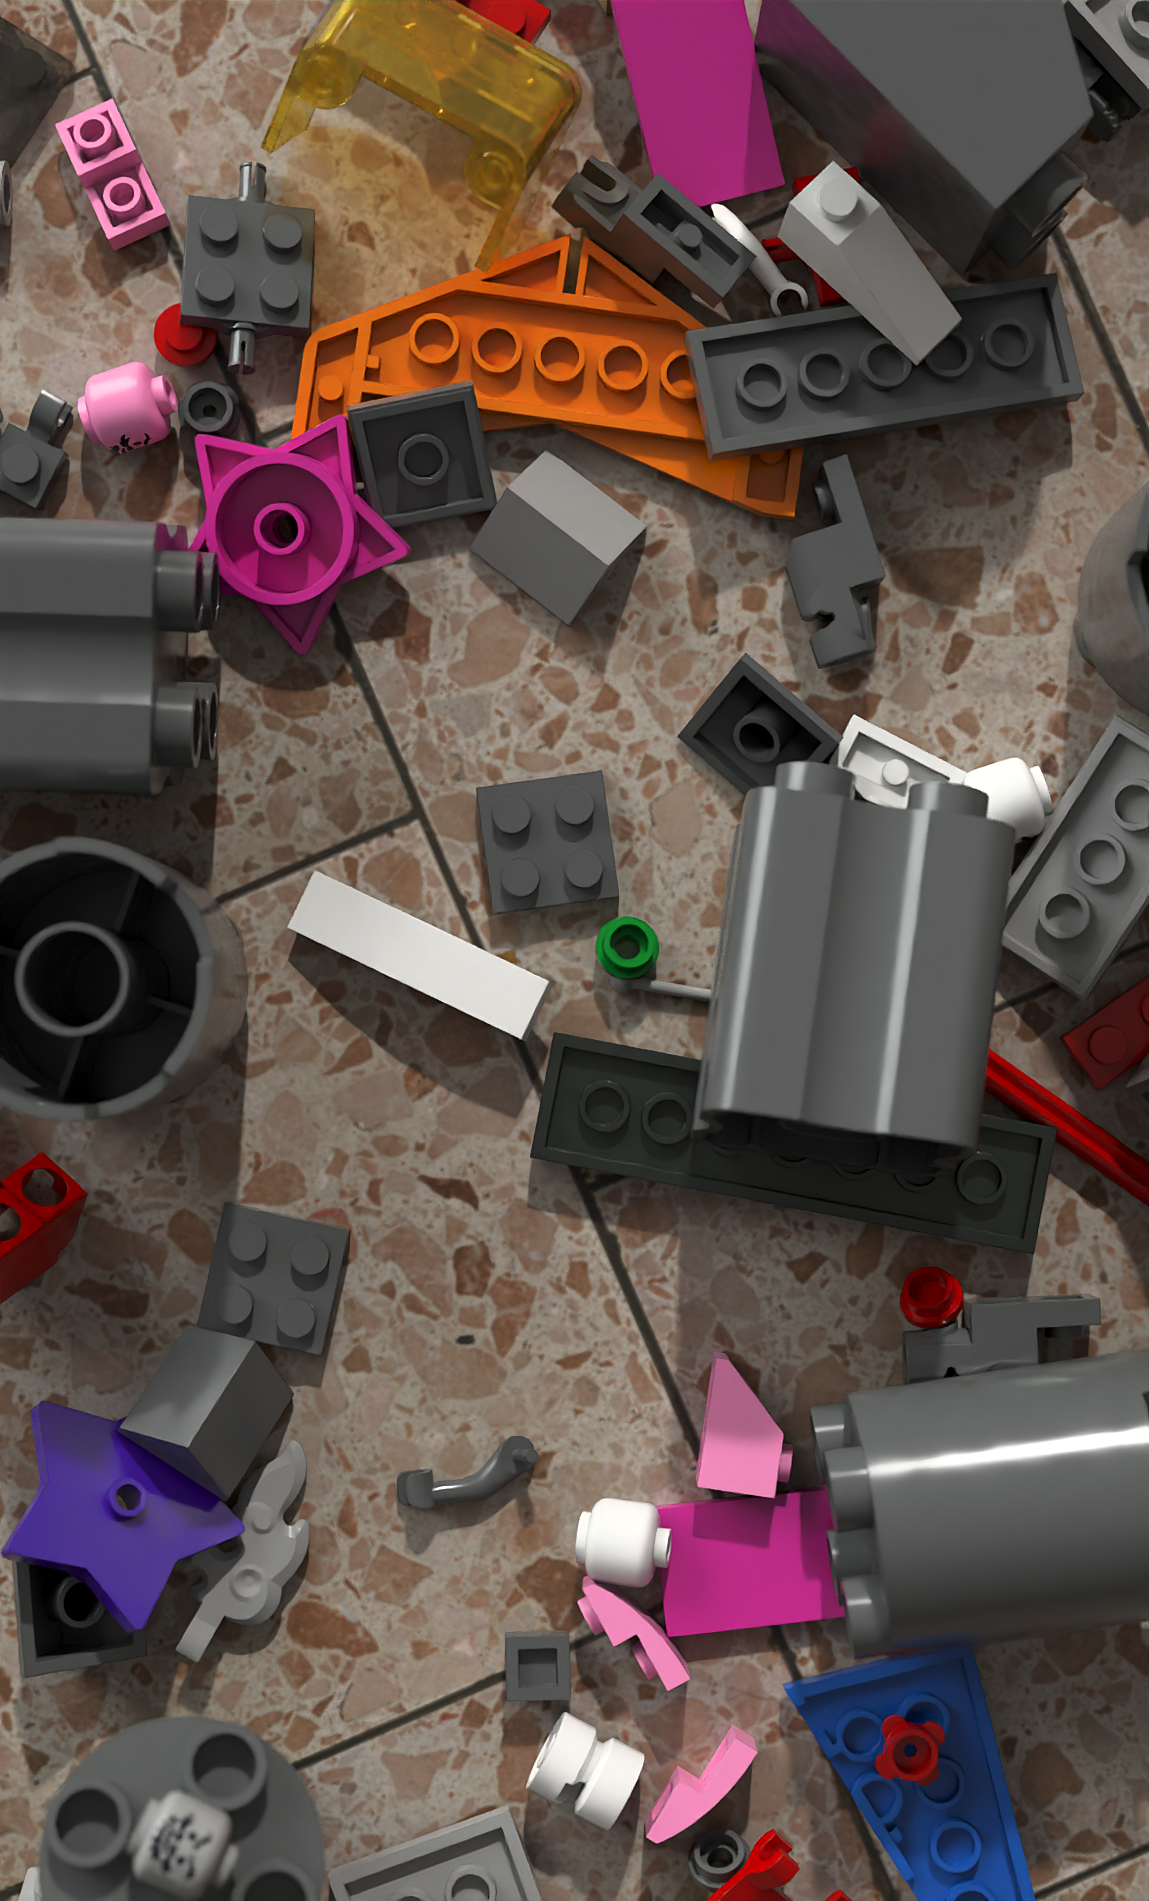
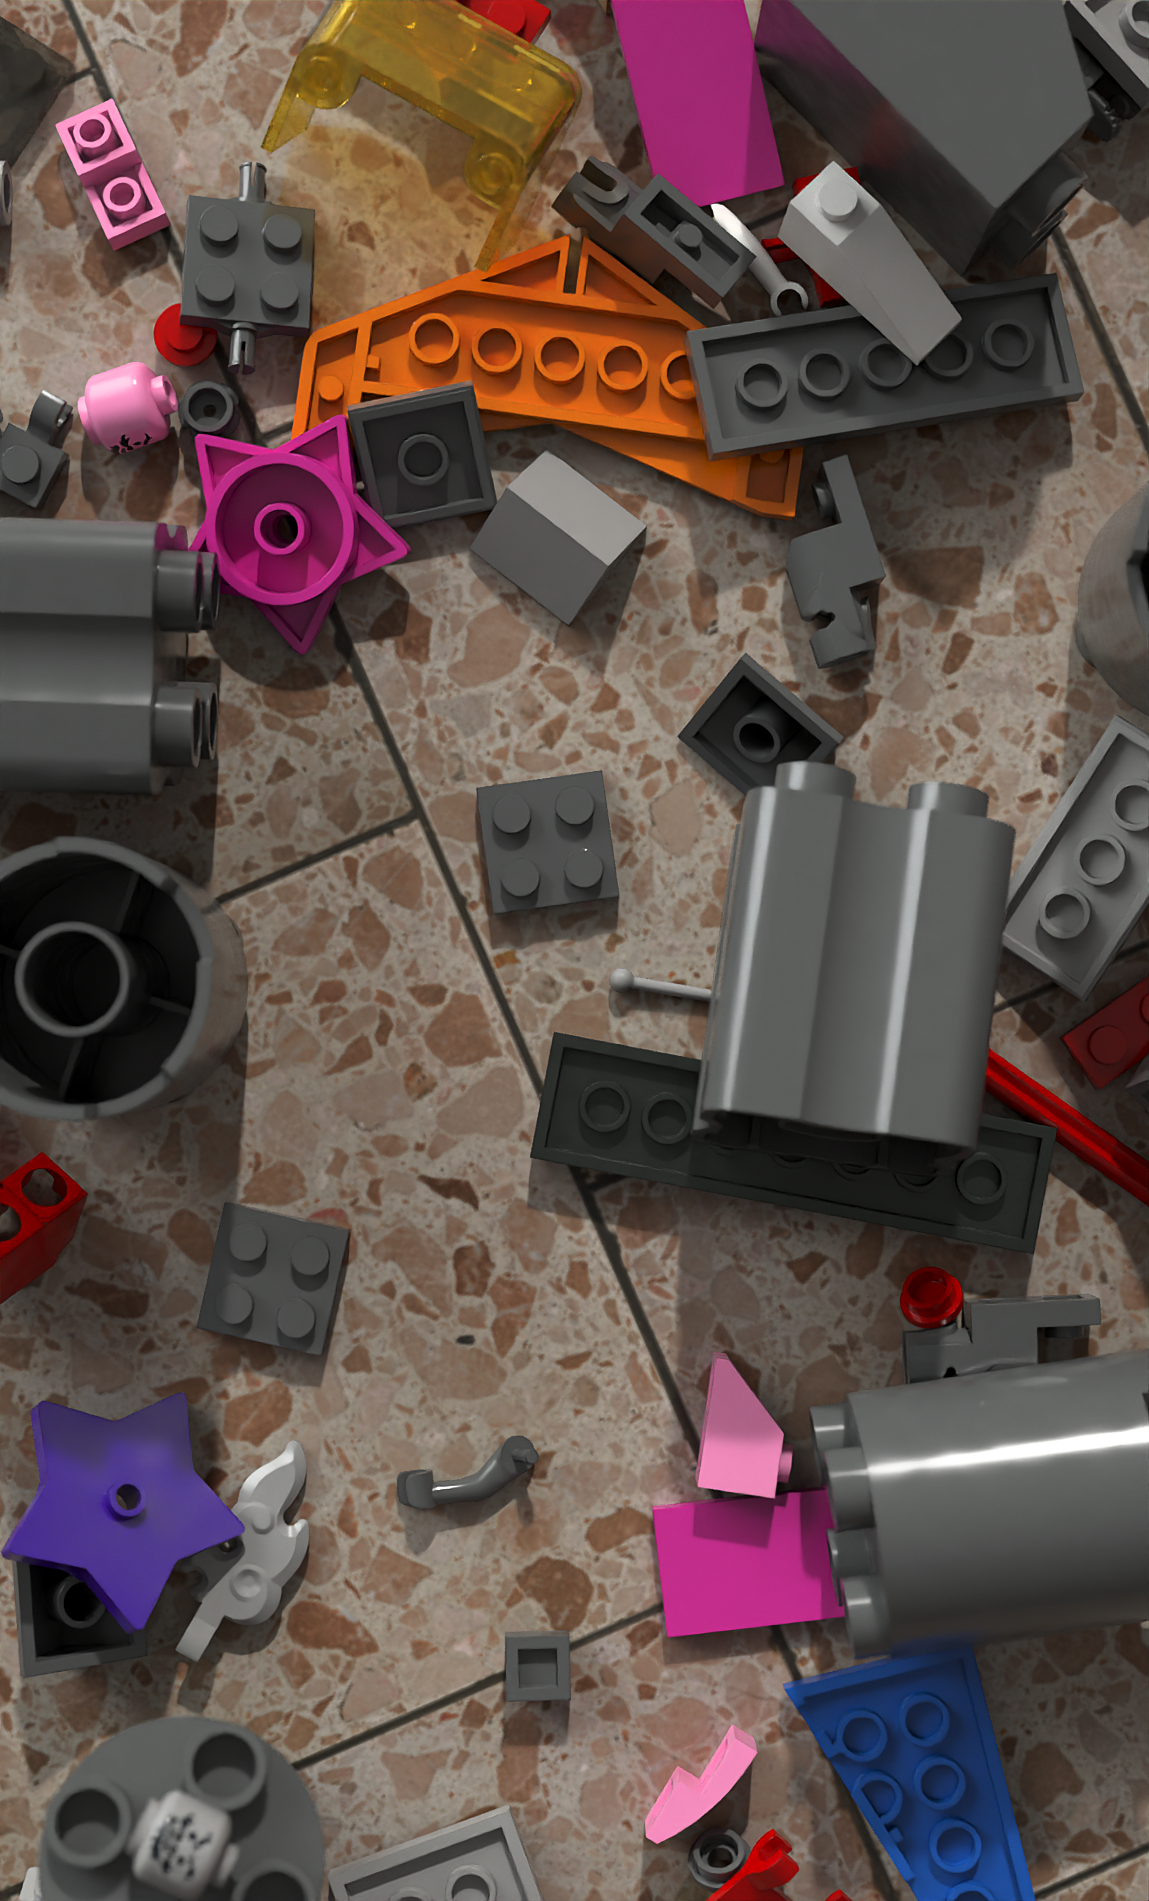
(209, 1408): dark grey slope -> none
(420, 955): white slope -> none
(585, 1771): white wheel -> none
(621, 1617): bright pink slope -> none
(622, 1542): white head -> none
(630, 930): green plate -> none
(887, 764): white plate -> none
(919, 1766): red plate -> none
(1015, 795): white head -> none

